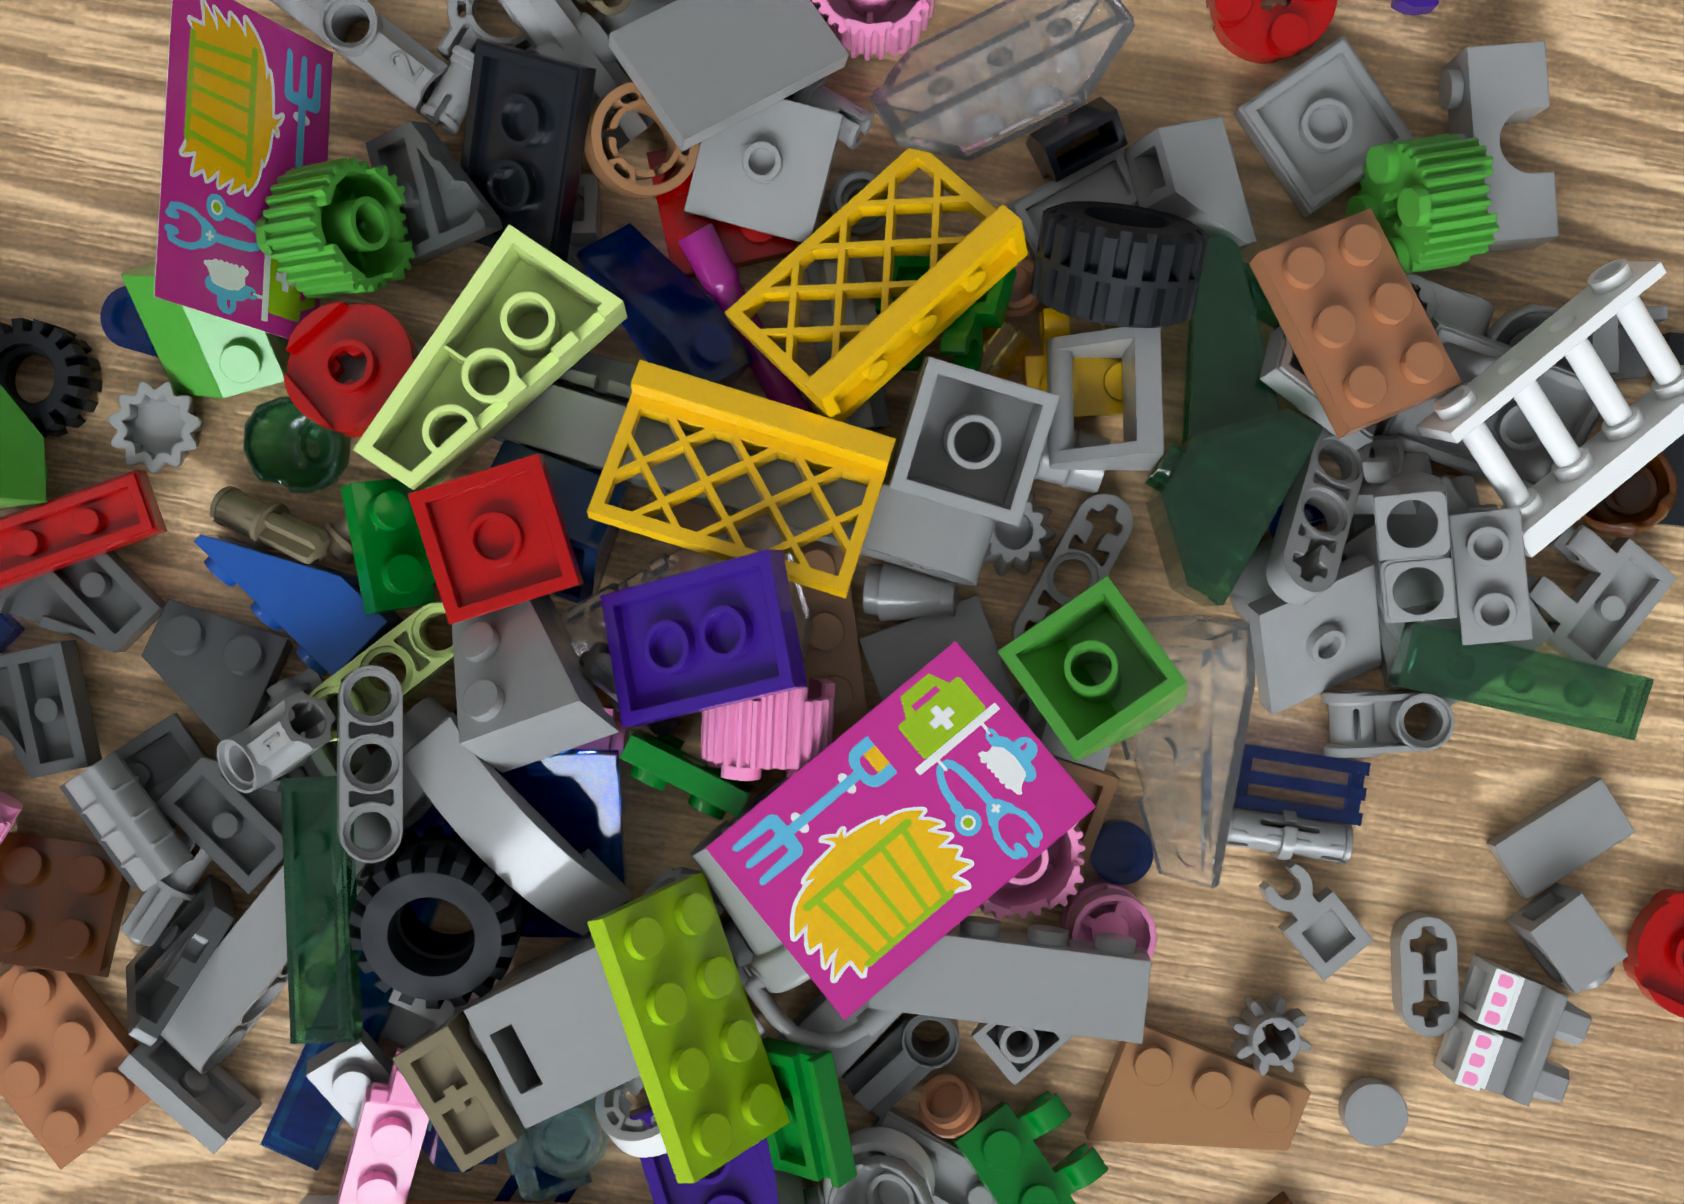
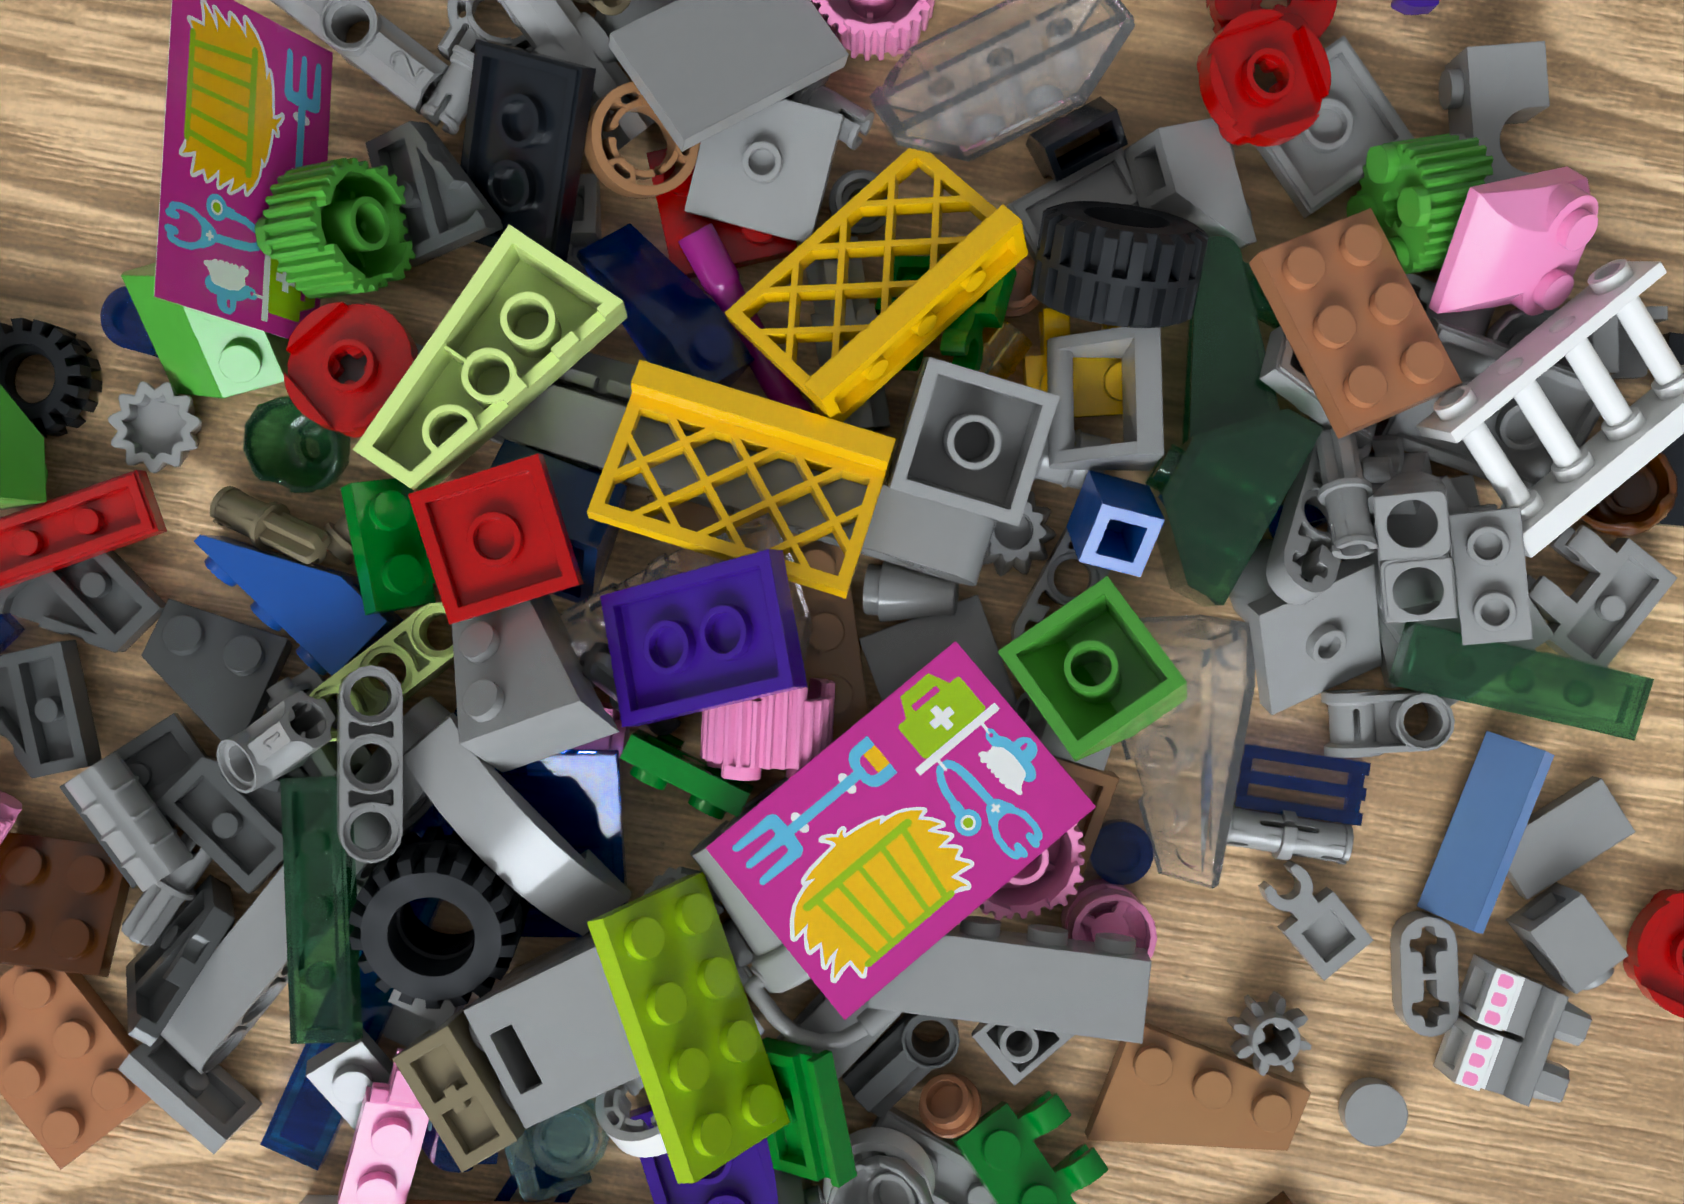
(1114, 523): none -> blue brick
(1234, 98): none -> red plate
(1345, 496): none -> light grey axle
(1485, 831): none -> medium blue tile
(1518, 243): none -> bright pink slope

